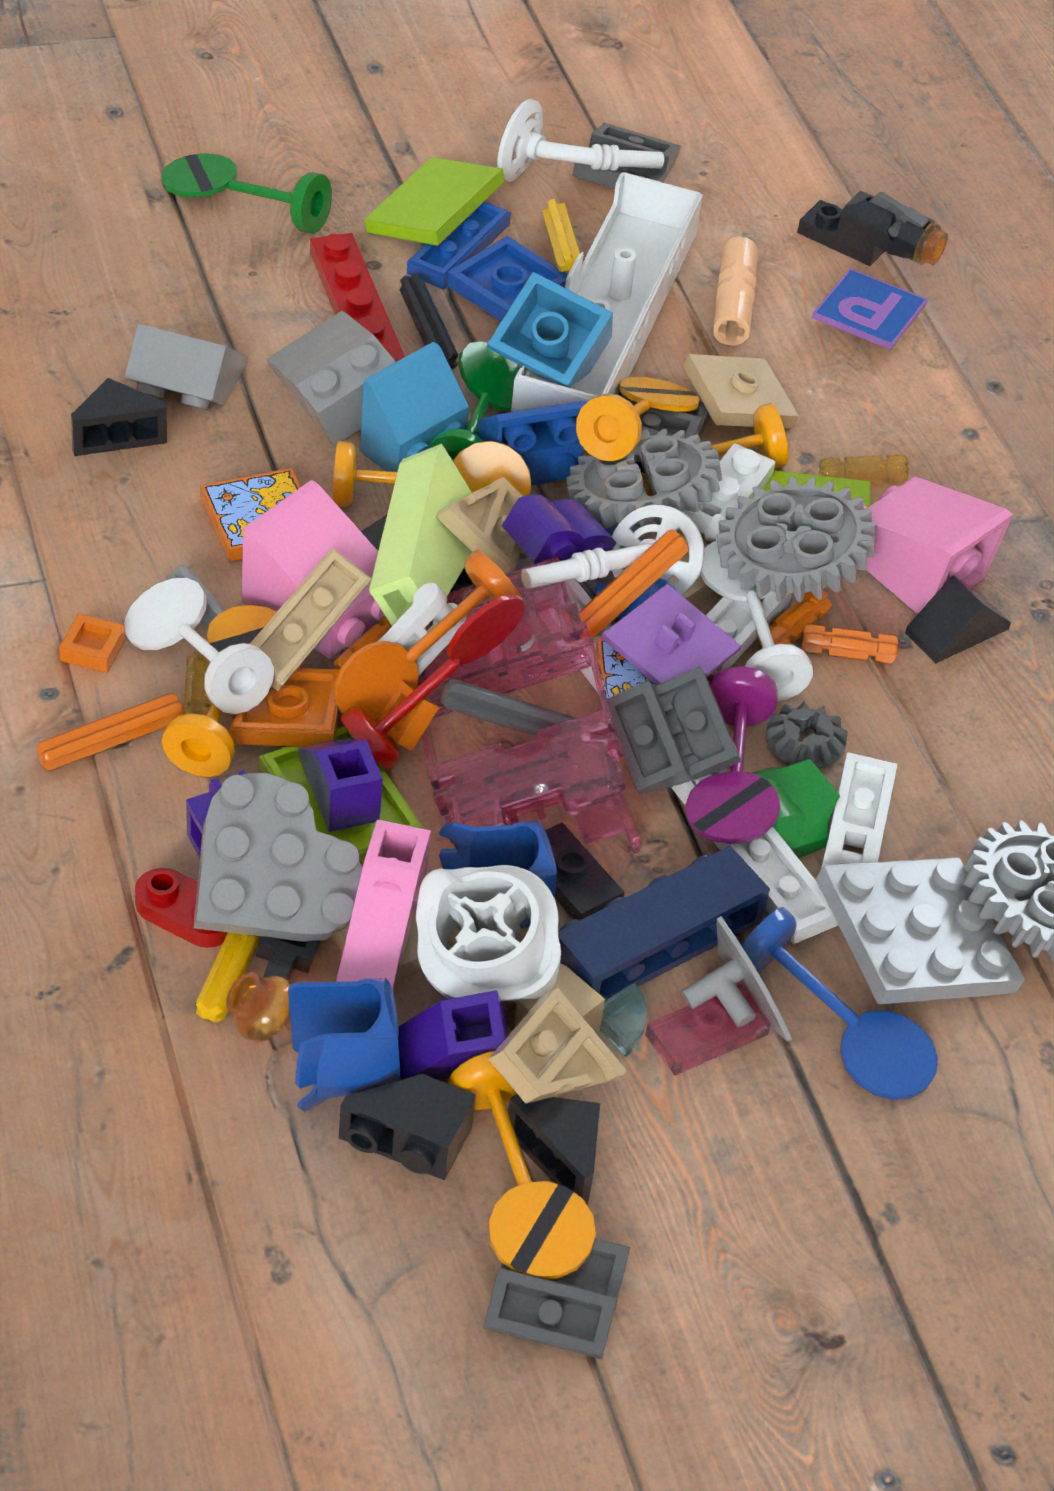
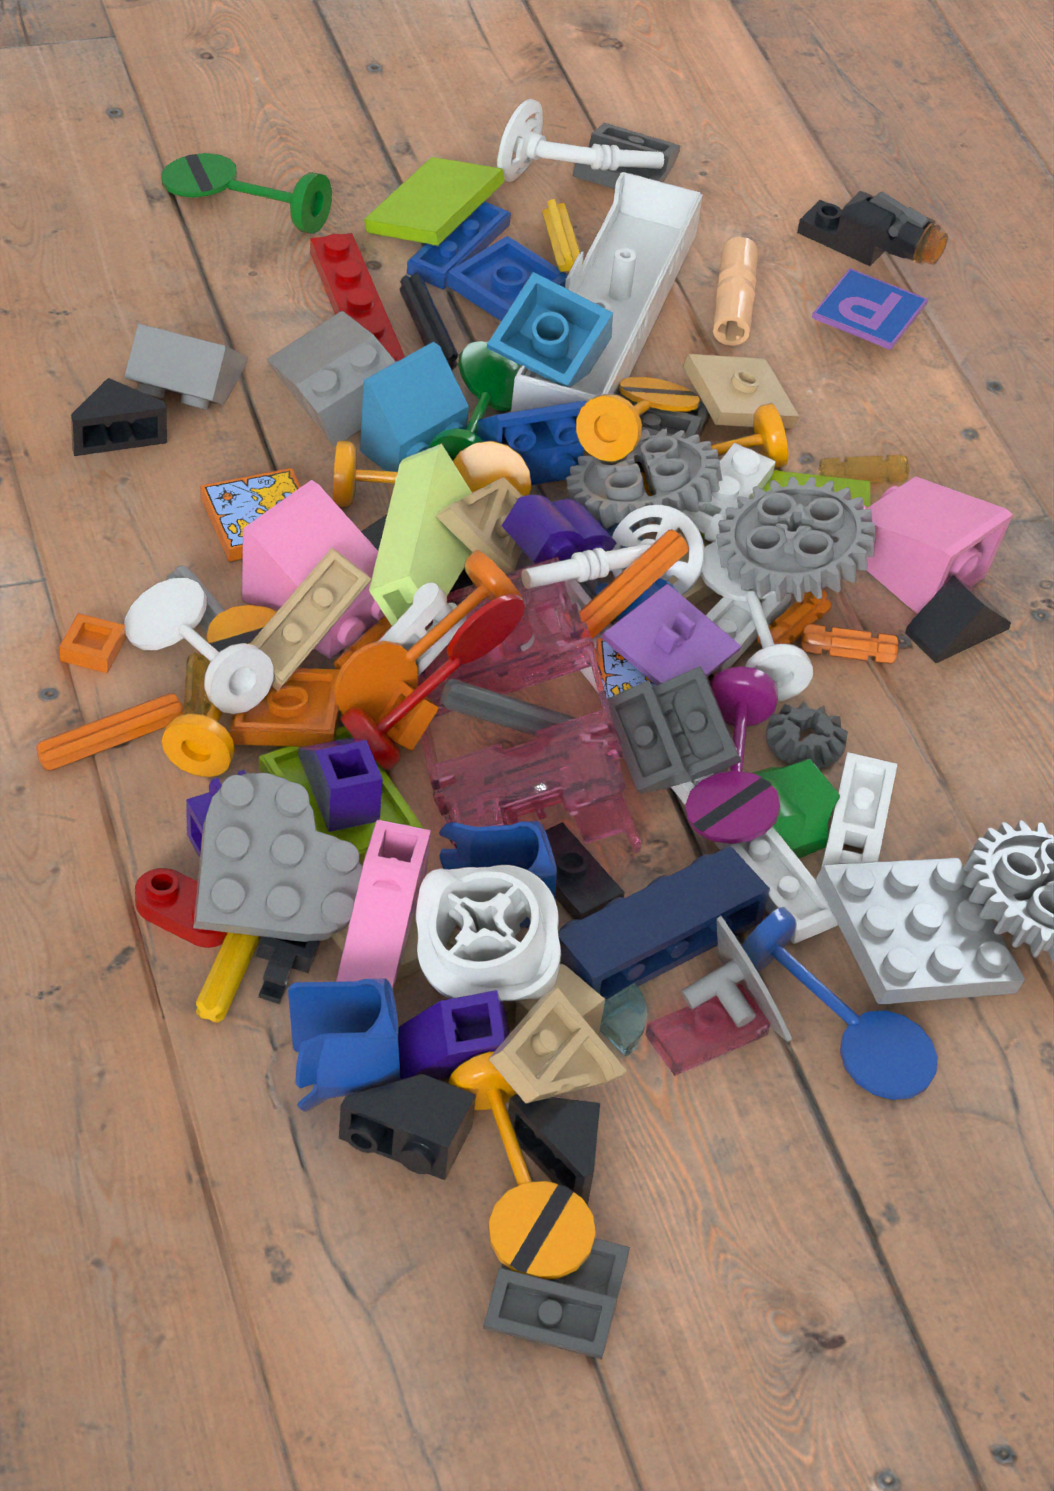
(259, 1006): clear orange animal -> none

